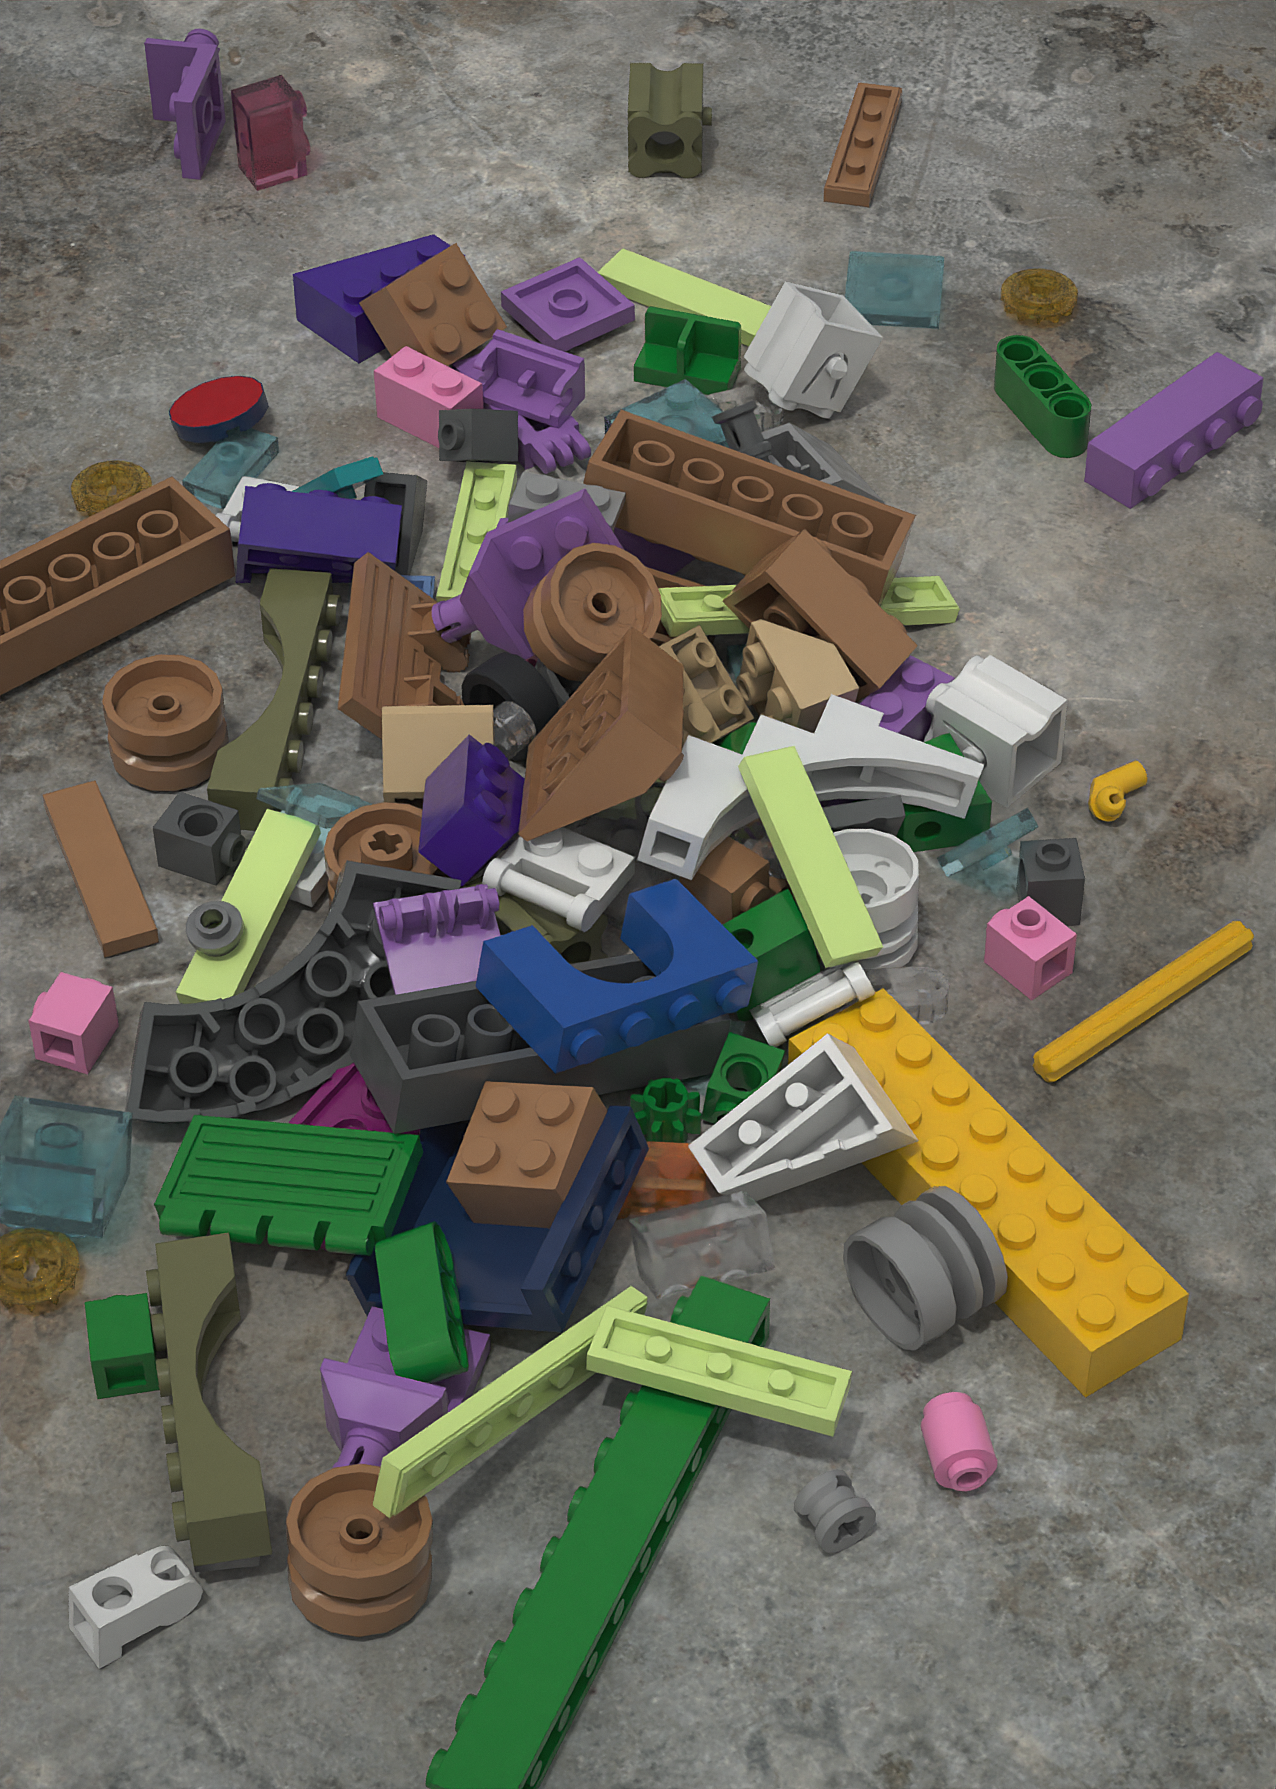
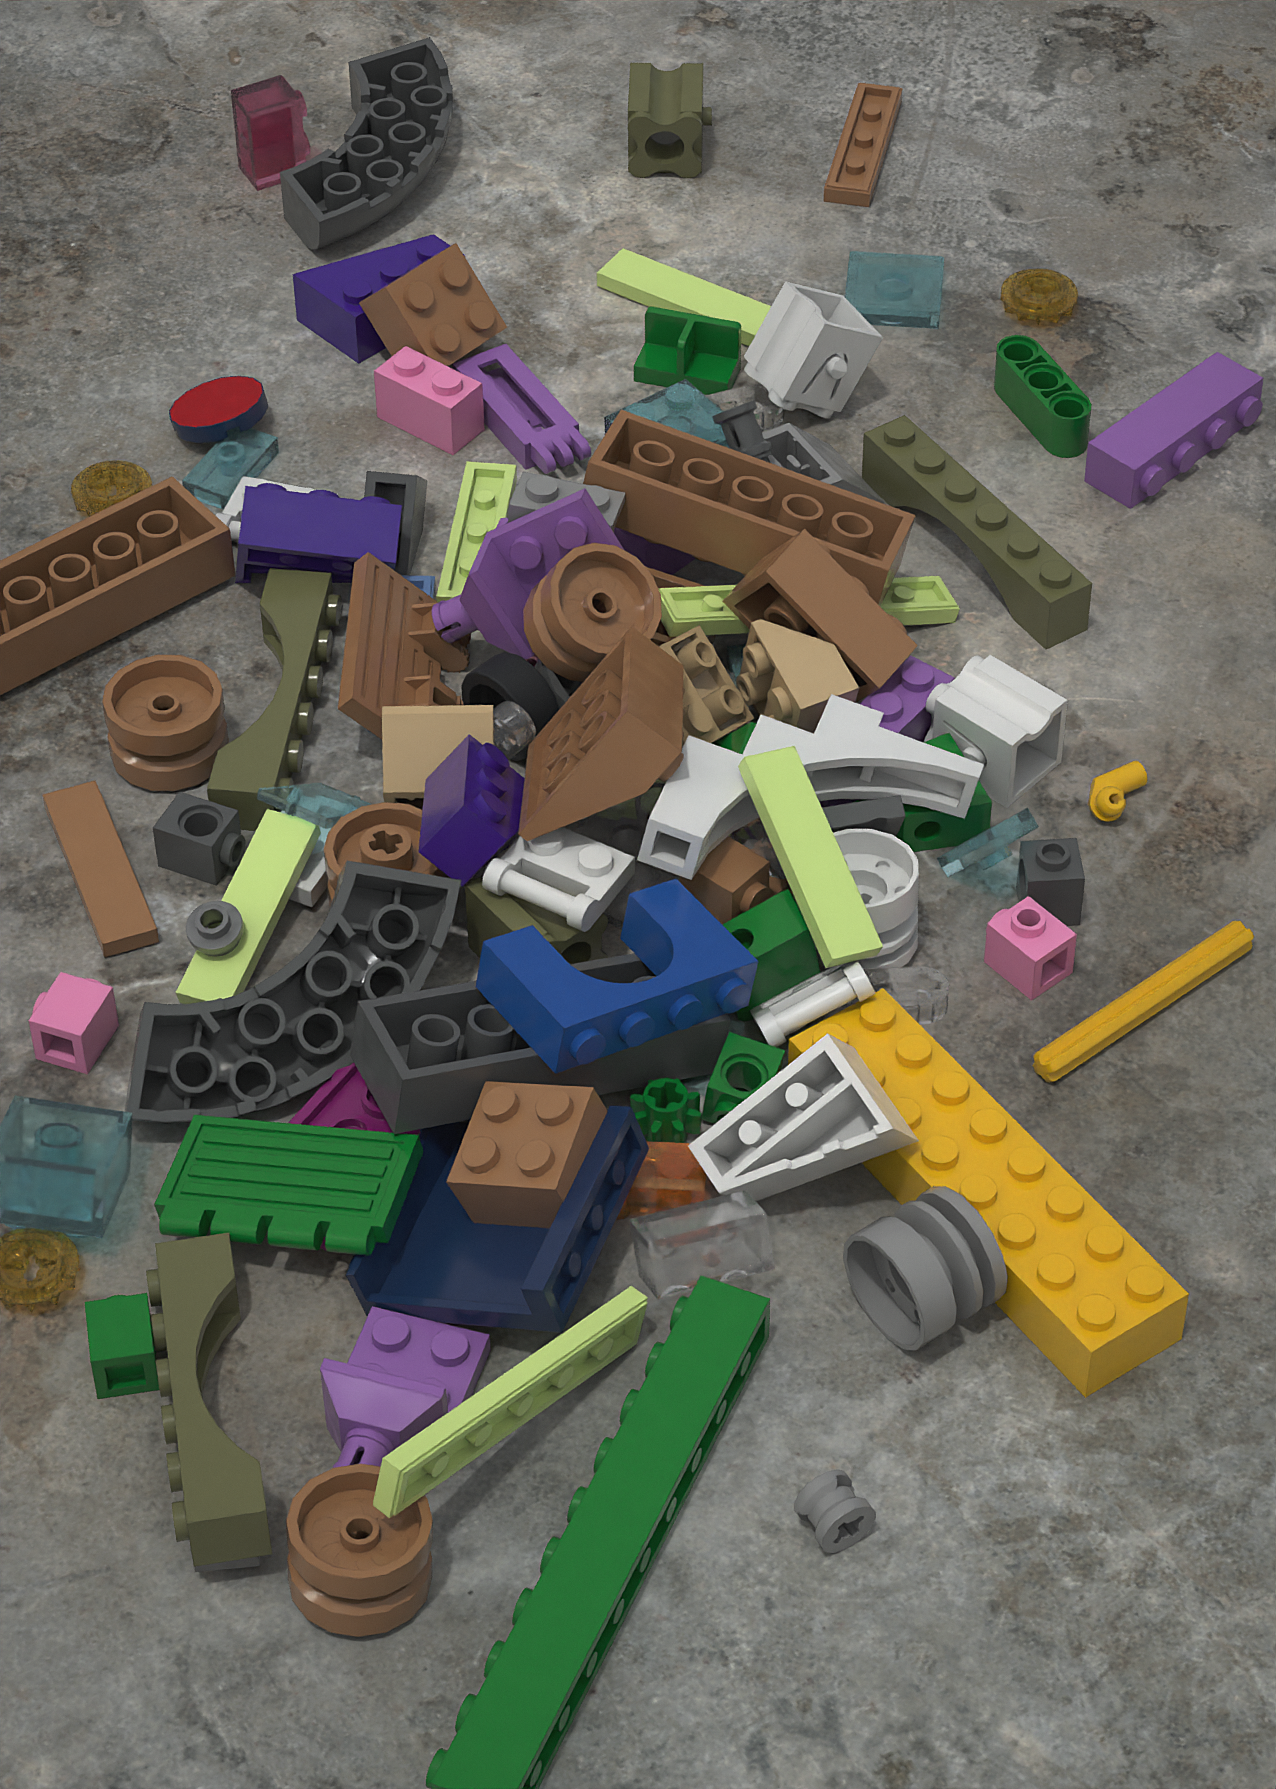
(131, 1601): white leg -> none
(188, 91): medium lavender plate -> none
(345, 478): teal plate -> none
(387, 152): none -> dark grey brick
(421, 1305): green beam -> none
(436, 936): medium lavender hinge -> none
(478, 435): dark grey brick -> none
(531, 378): medium lavender hinge -> none
(568, 305): medium lavender plate -> none
(719, 1370): yellowish green plate -> none
(958, 1442): bright pink brick -> none
(1035, 581): none -> olive arch

